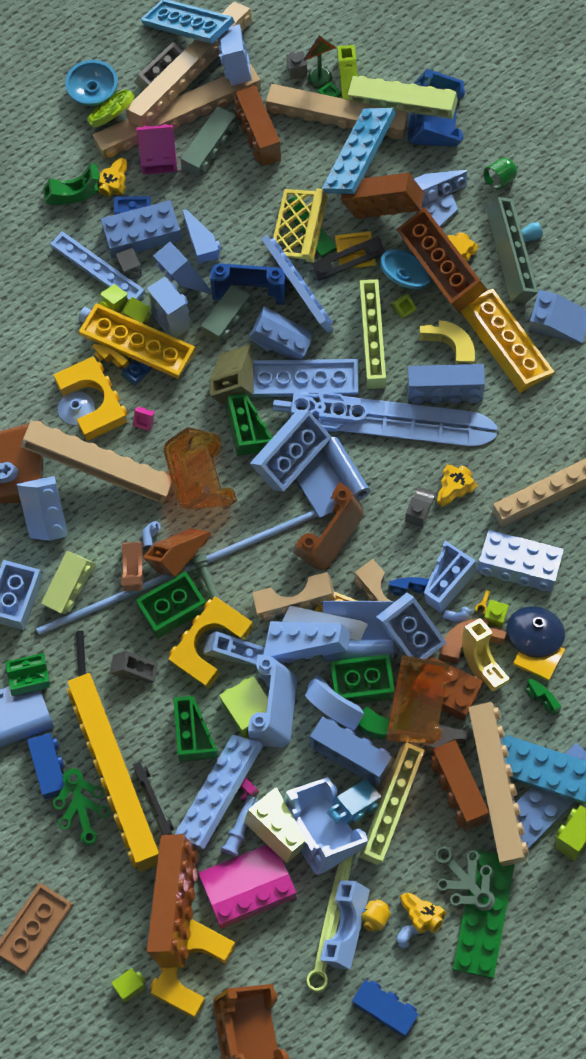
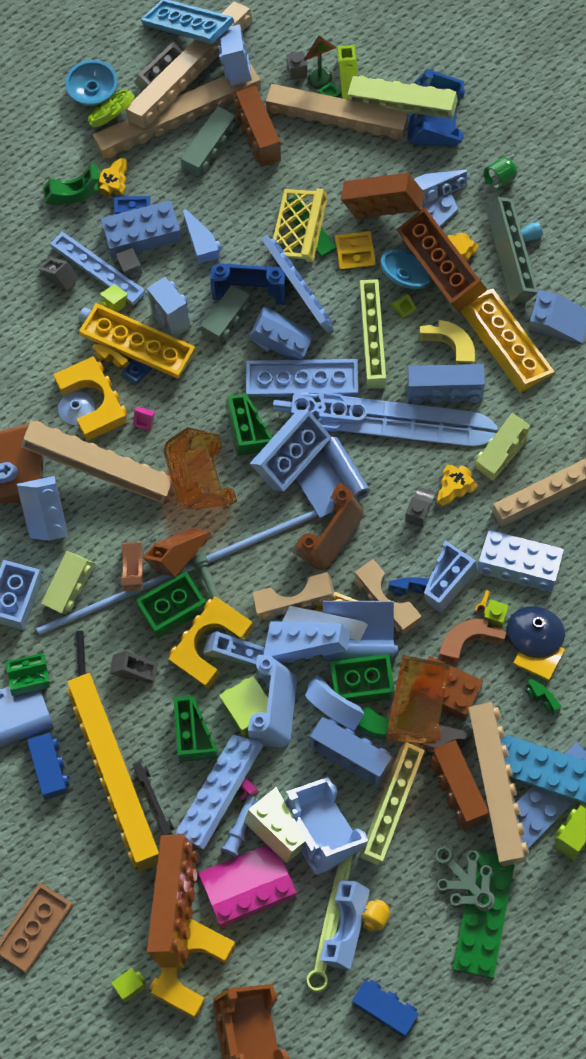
(59, 272): none -> dark grey arch
(79, 802): green plant -> none
(136, 310): lime brick -> none
(149, 532): light blue arm -> none
(157, 149): dark pink slope -> none
(179, 269): medium blue slope -> none
(233, 374): olive slope -> none
(354, 803): dark azure brick -> none
(359, 150): dark azure plate -> none
(372, 247): black container -> none
(405, 934): light blue arm -> none
(411, 628): light blue brick -> none
(423, 913): yellow rock -> none
(458, 617): light blue arm -> none
(478, 655): light yellow arch -> none
(503, 447): none -> yellowish green wedge

